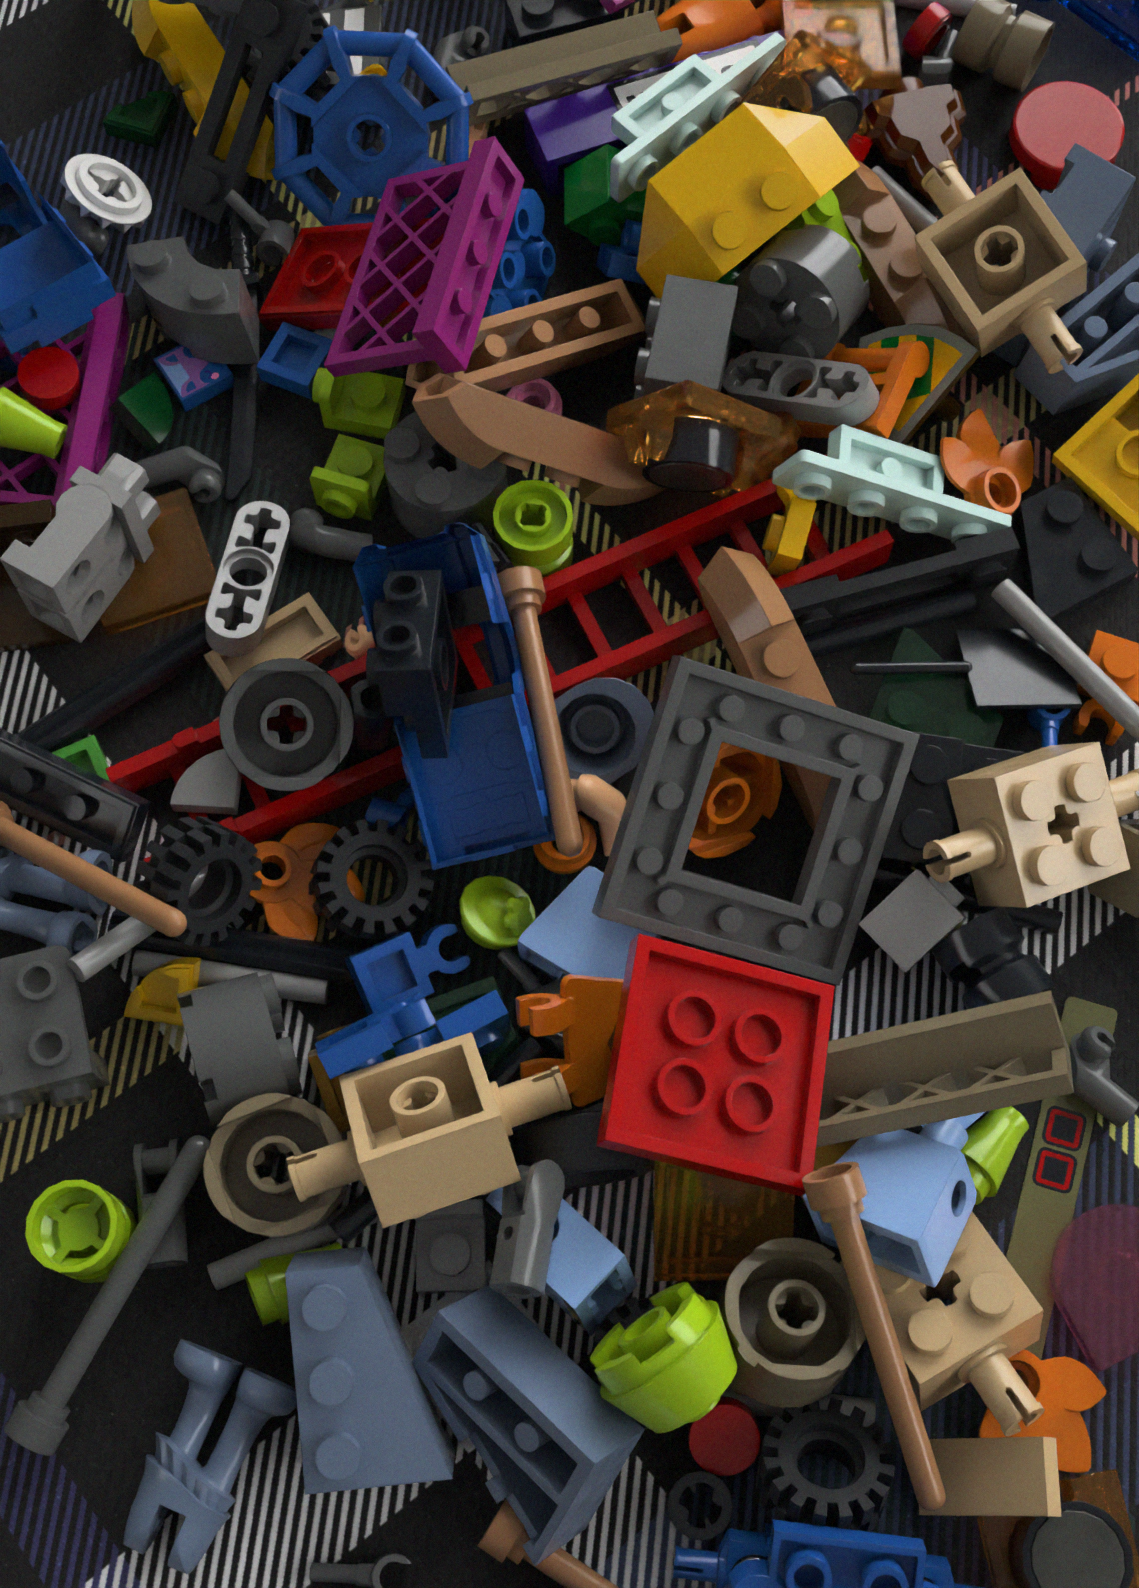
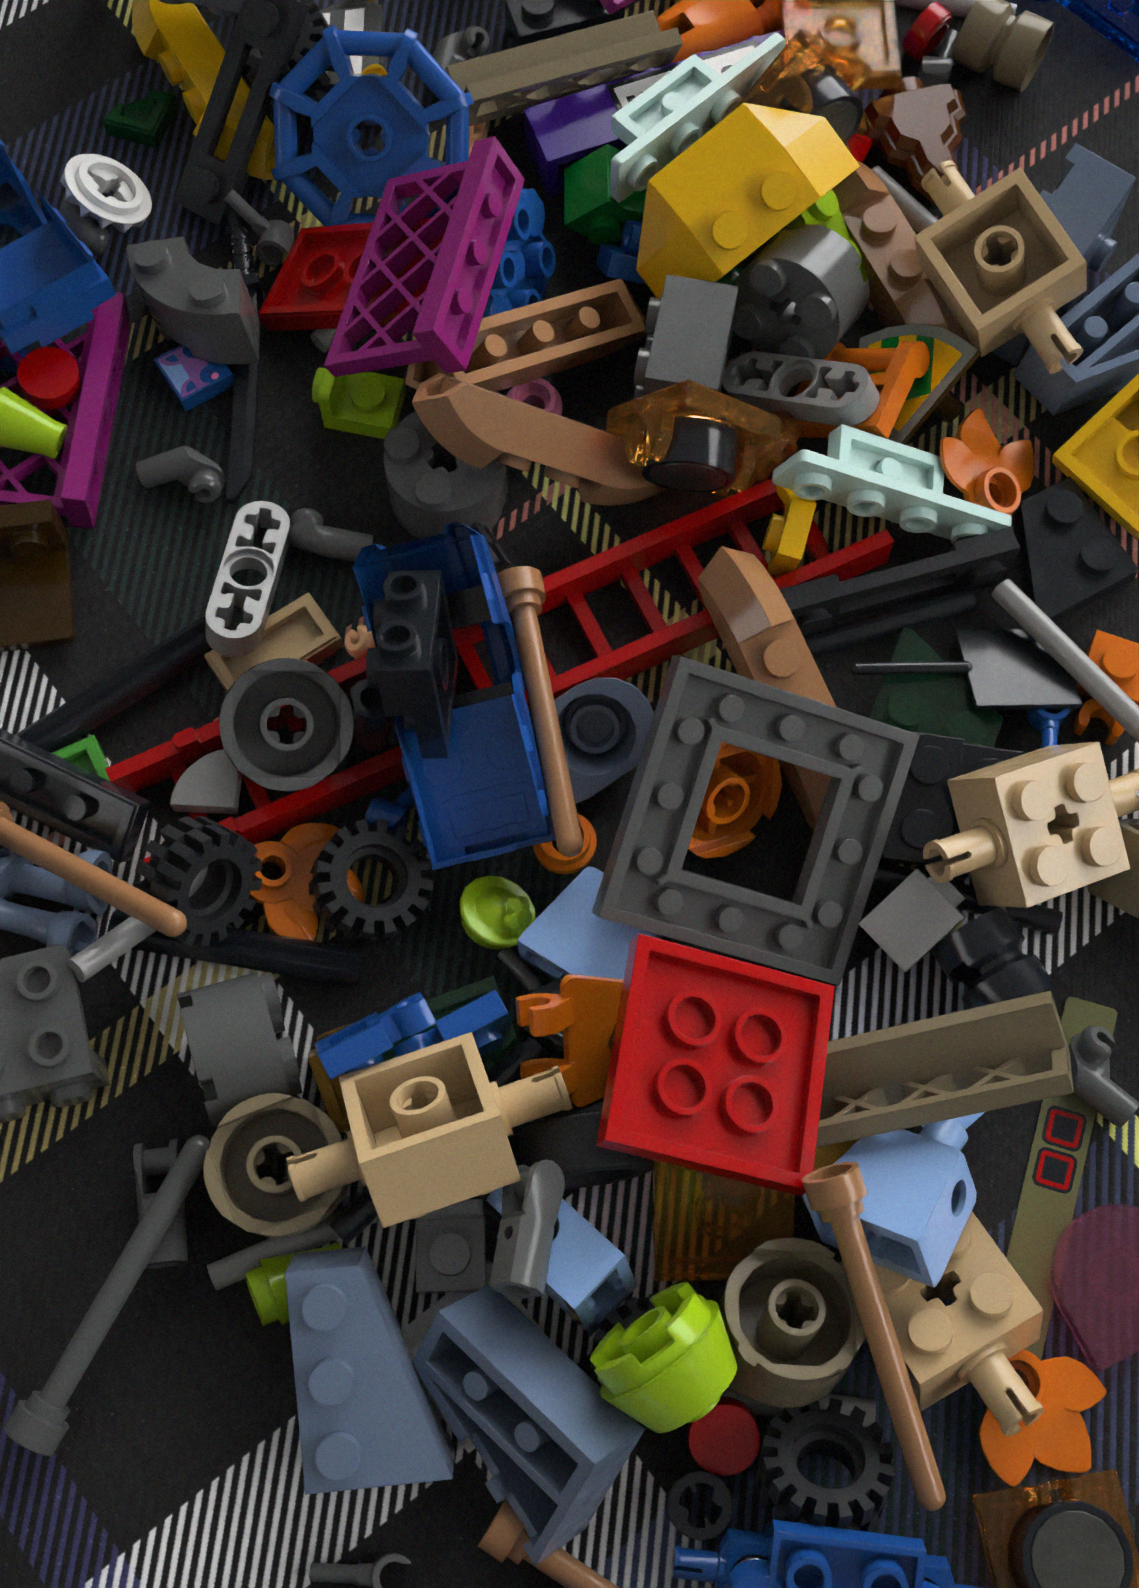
(79, 1230): lime wheel -> none
(86, 547): light grey hips -> none
(146, 411): dark green tile -> none
(157, 992): yellow tile -> none
(174, 575): clear orange tile -> none
(176, 1478): sand blue piece -> none
(288, 985): light grey bar -> none
(293, 359): blue plate -> none
(351, 479): lime bracket -> none
(400, 969): blue plate -> none
(535, 526): lime wheel -> none
(602, 804): light nougat arm -> none
(992, 1147): lime cone -> none
(998, 1477): tan tile -> none
(1055, 119): tile -> none

